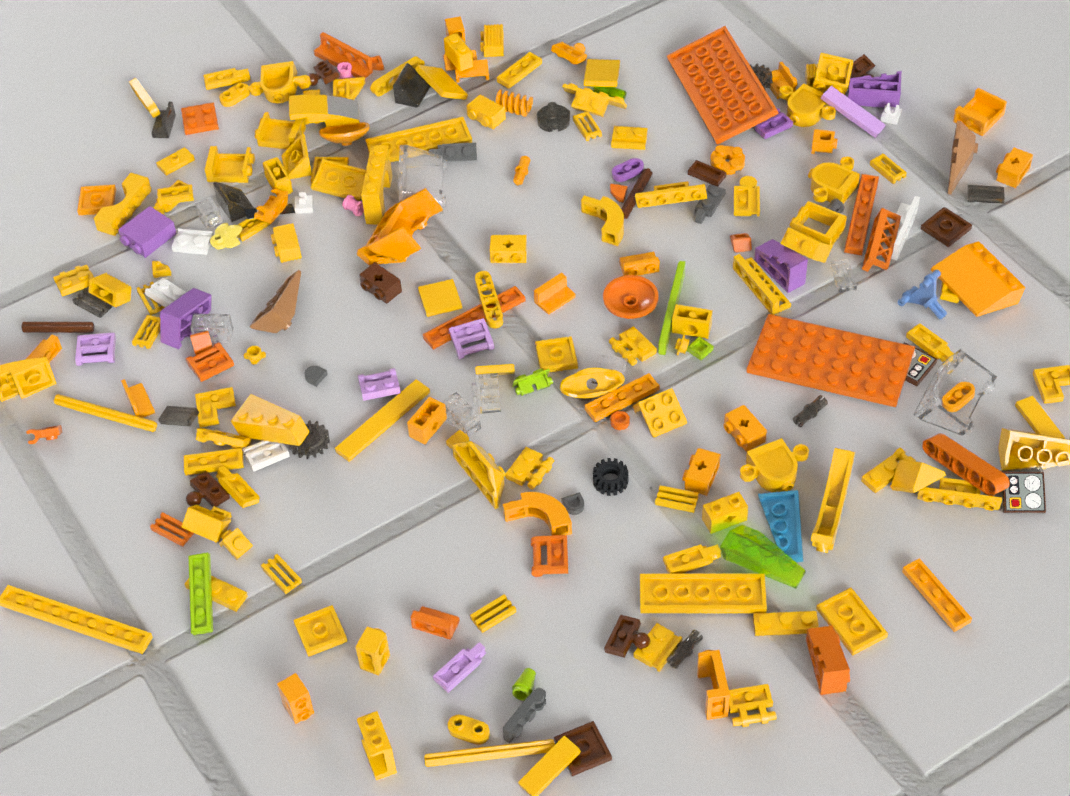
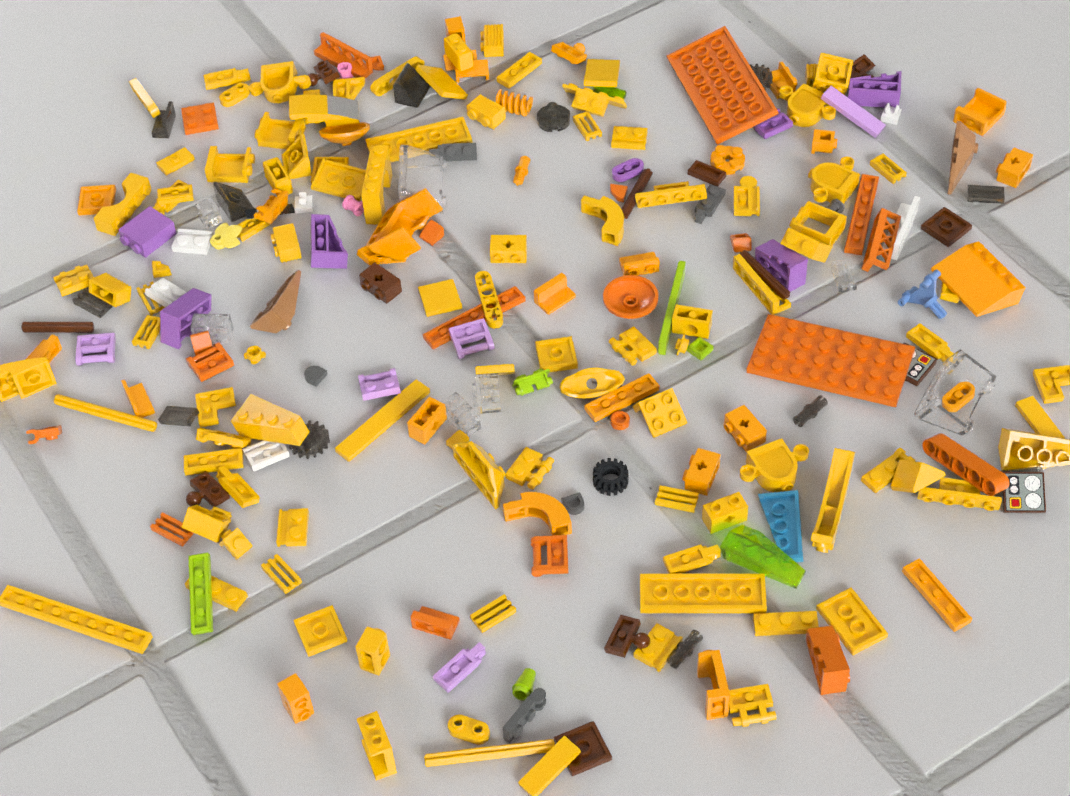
(292, 527): none -> yellow plate
(325, 244): none -> medium lavender wedge
(432, 232): none -> orange slope
(766, 276): none -> reddish brown axle

